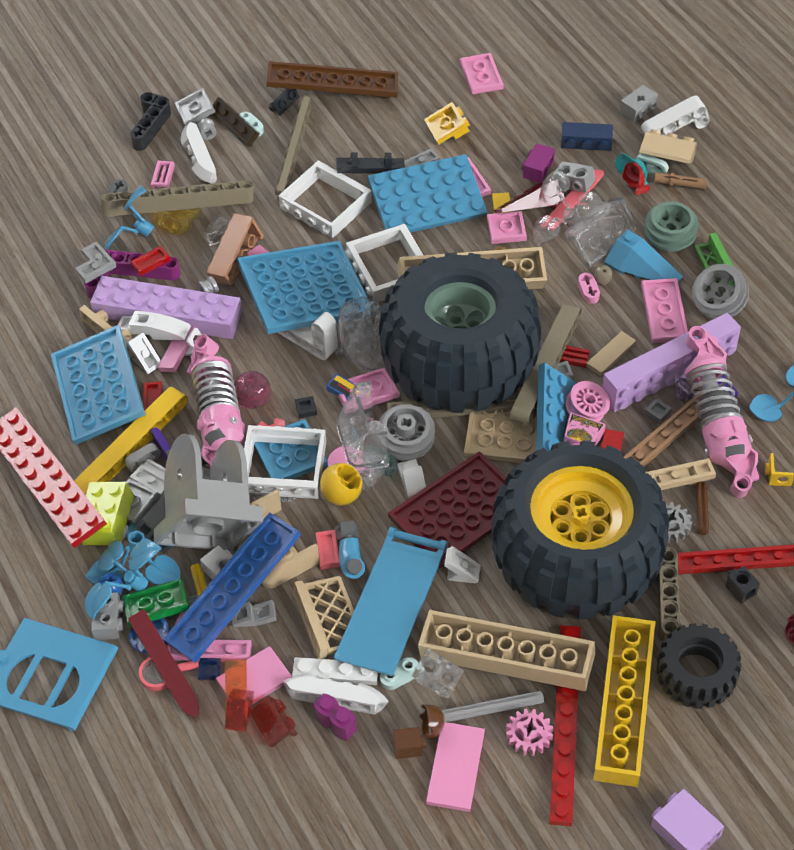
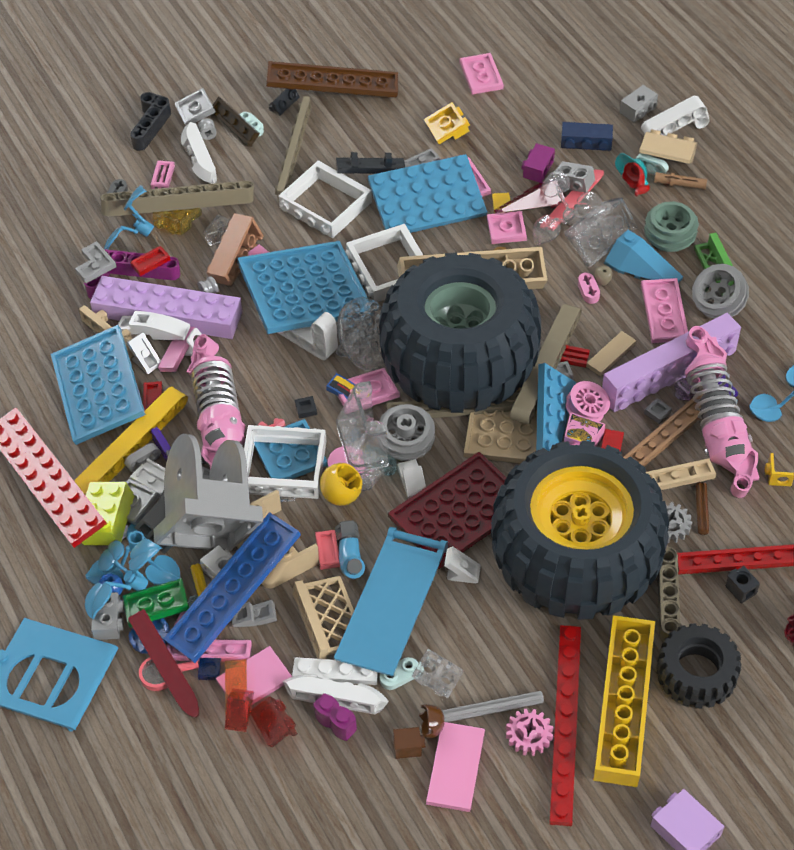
(252, 389): clear pink cylinder -> none
(509, 650): tan brick -> none

